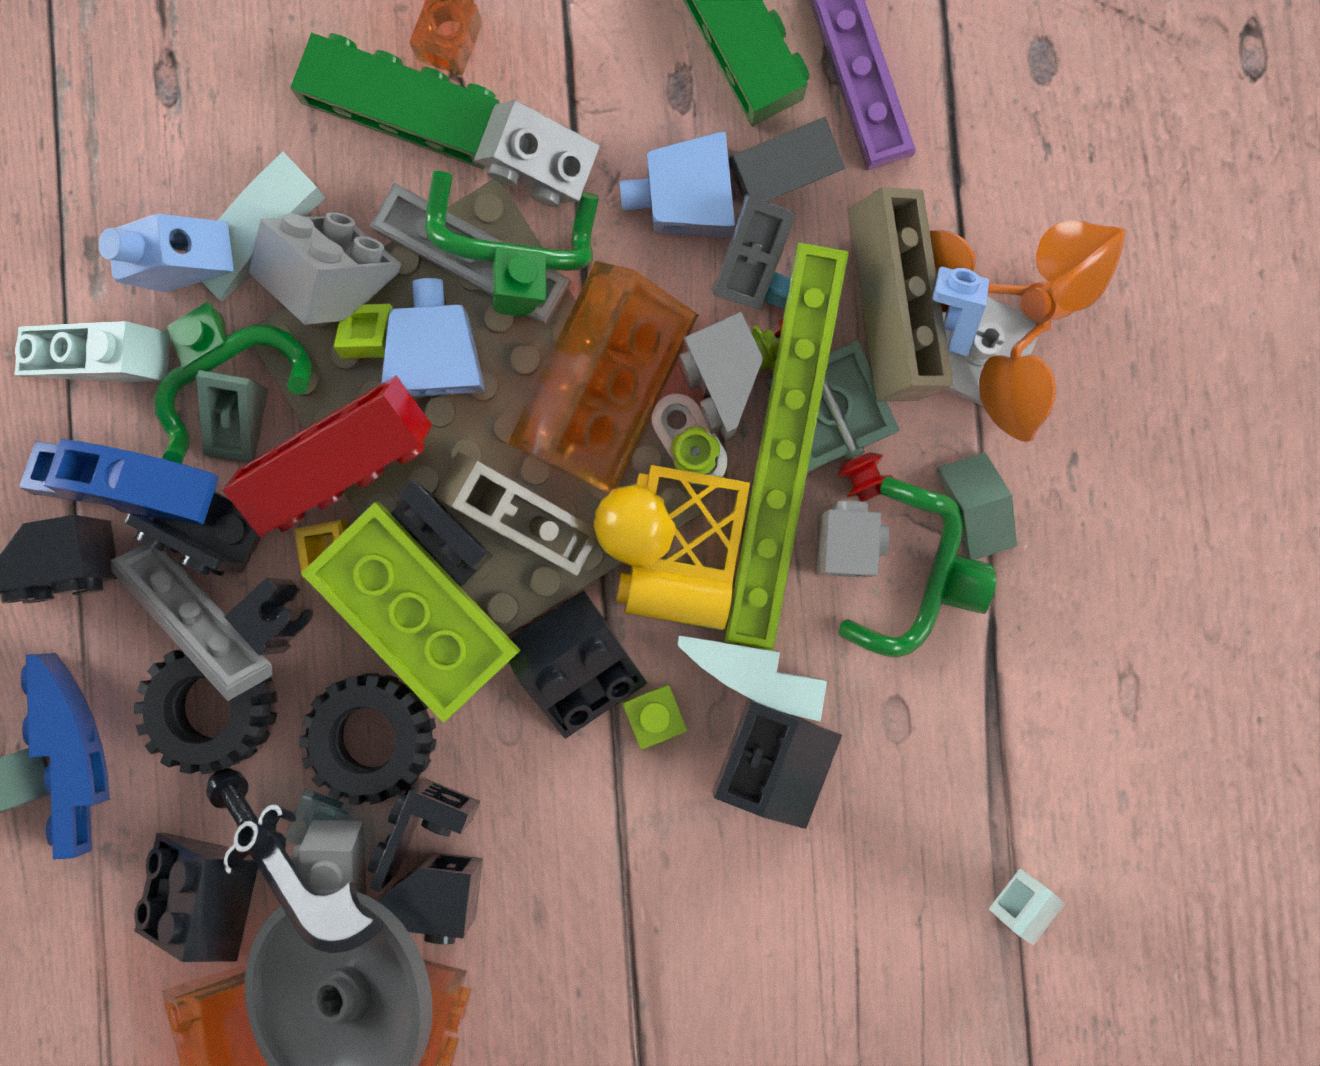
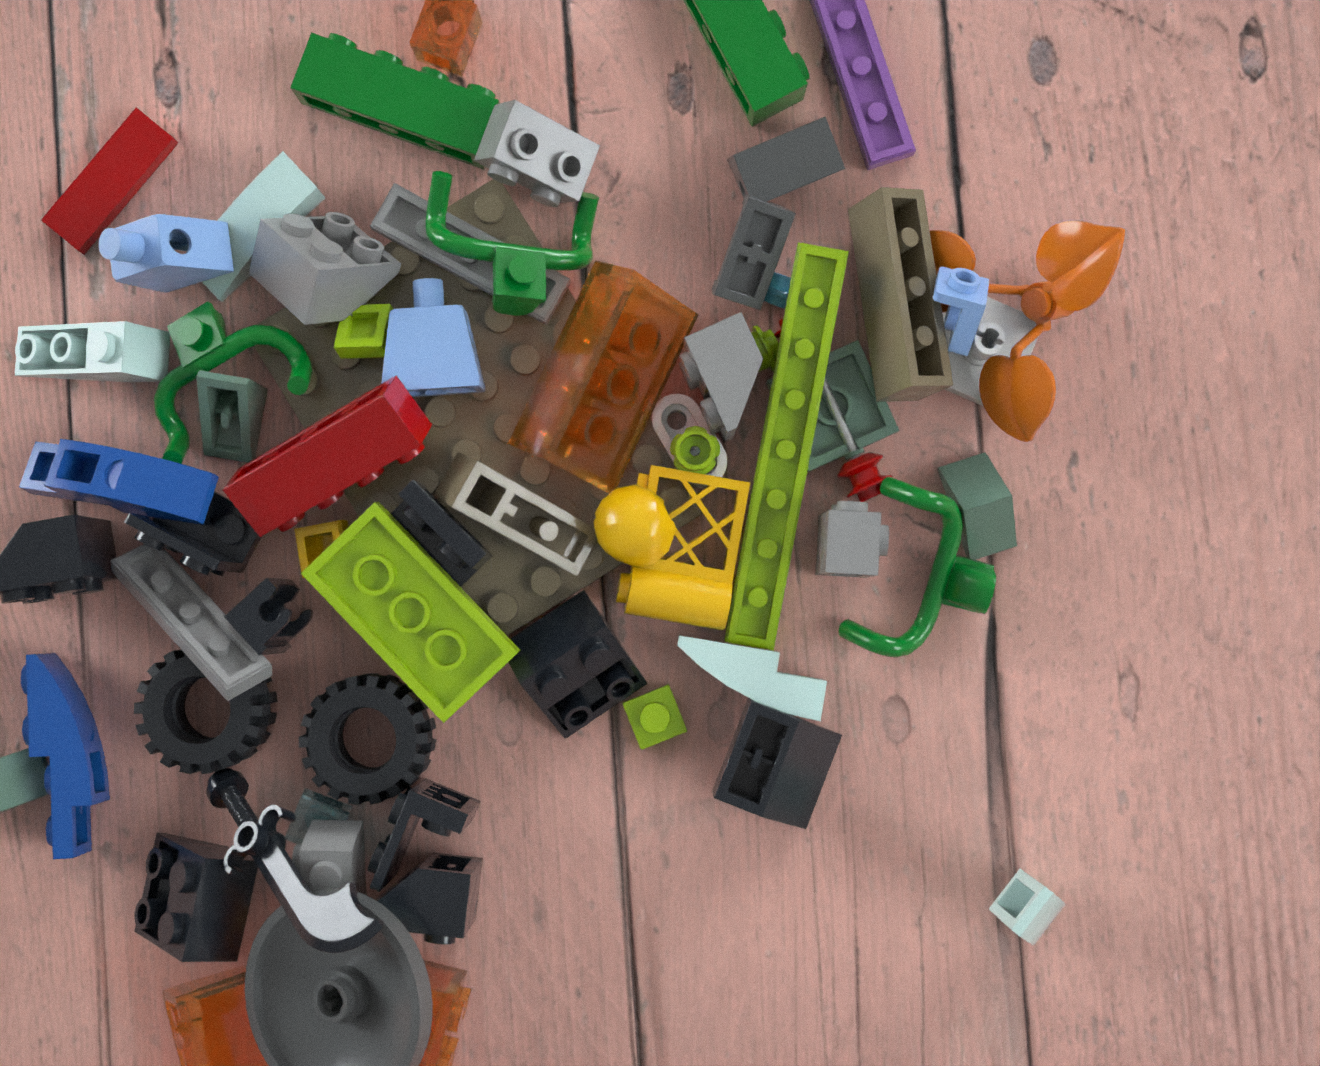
(109, 181): none -> red tile
(686, 188): light blue torso -> none

